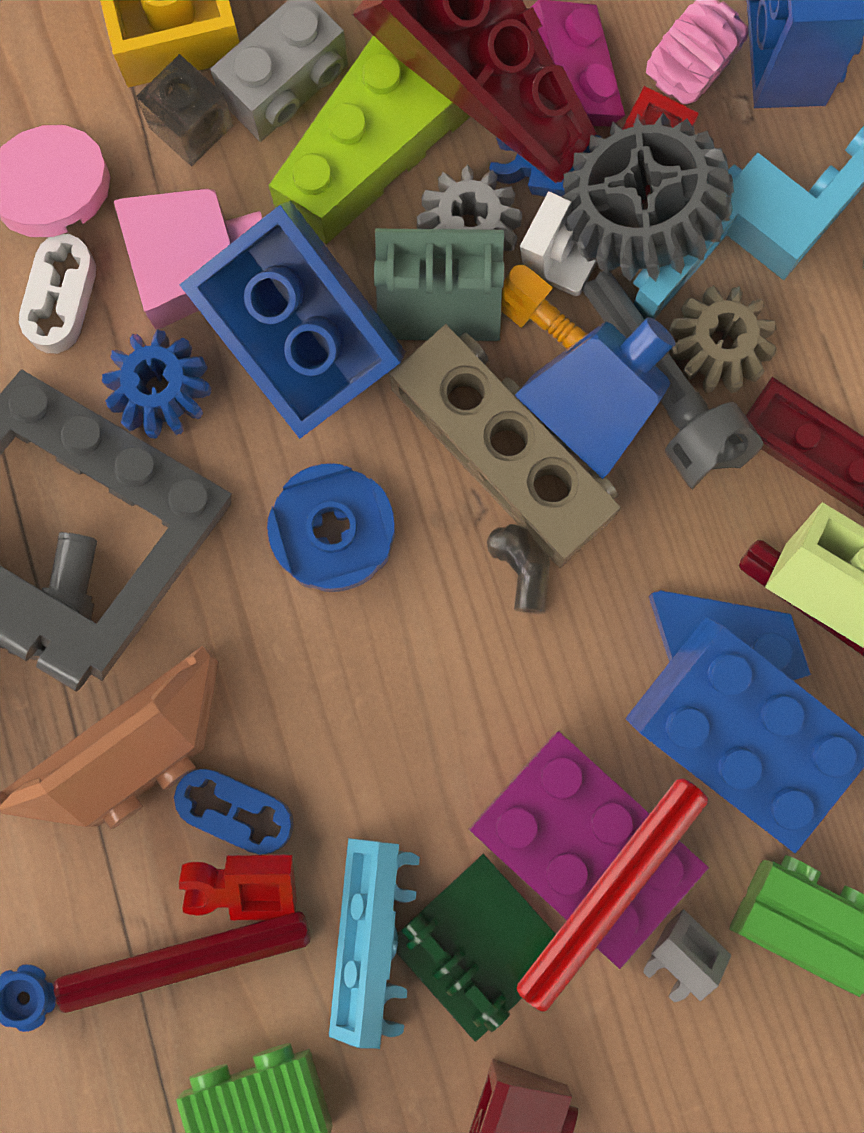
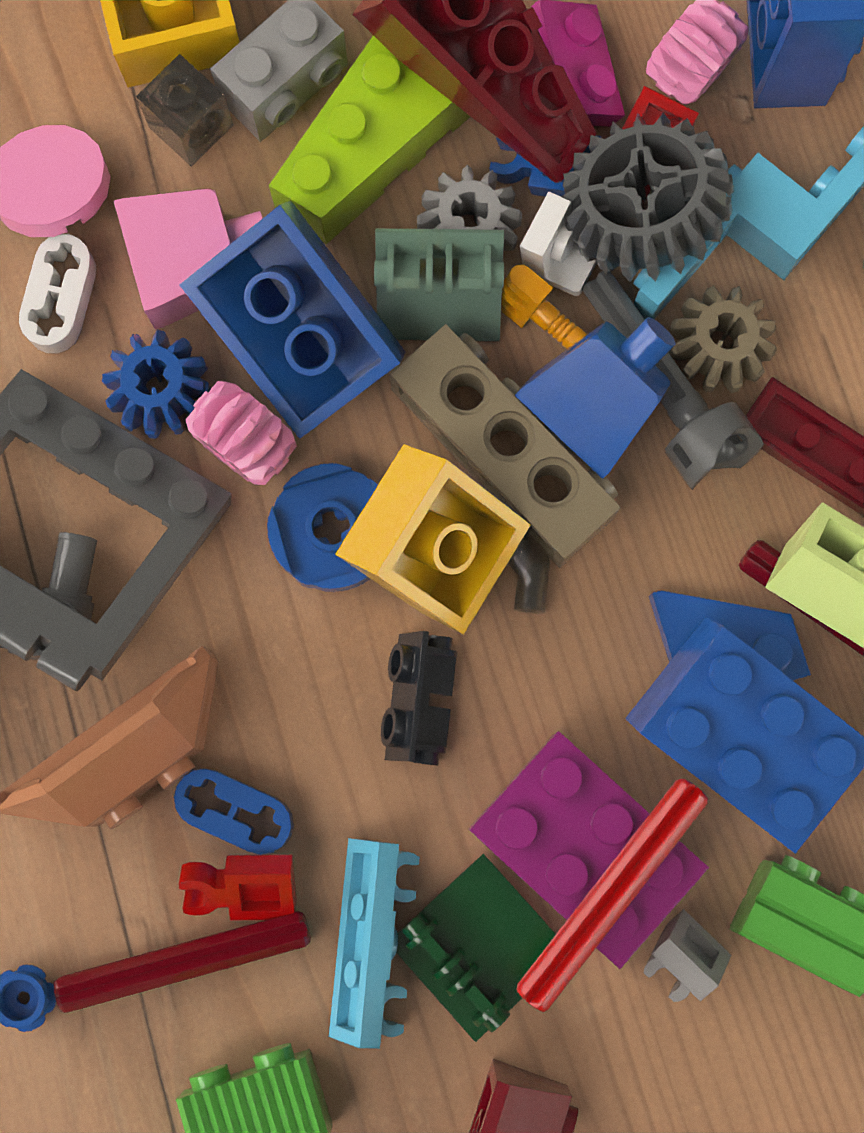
(241, 432): none -> bright pink gear
(410, 727): none -> black hinge
(433, 538): none -> yellow brick

